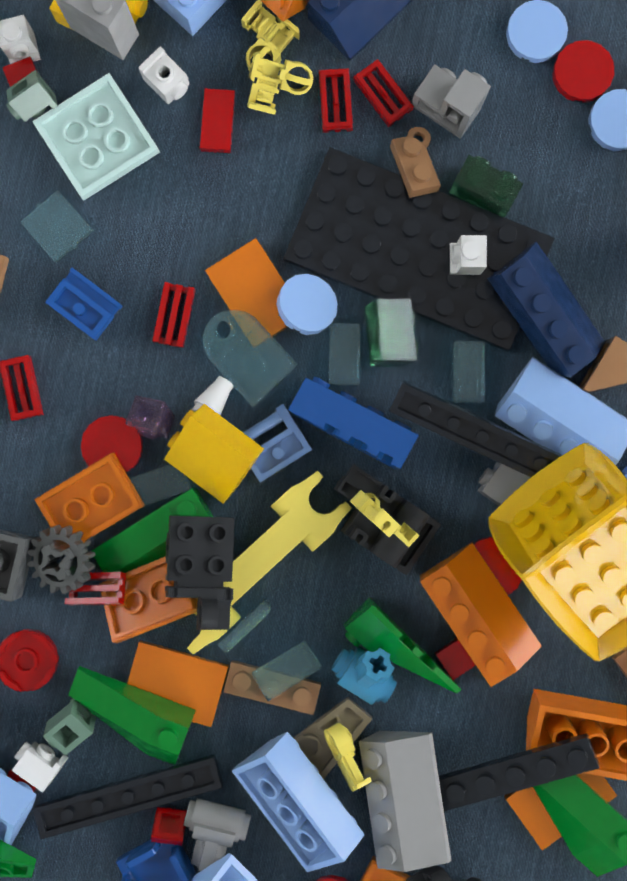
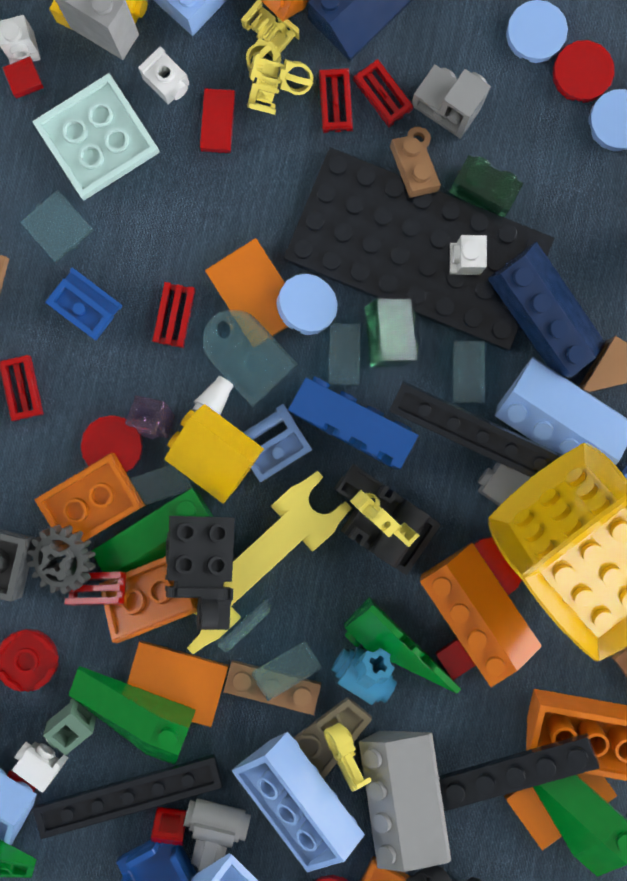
(30, 97): brick -> none

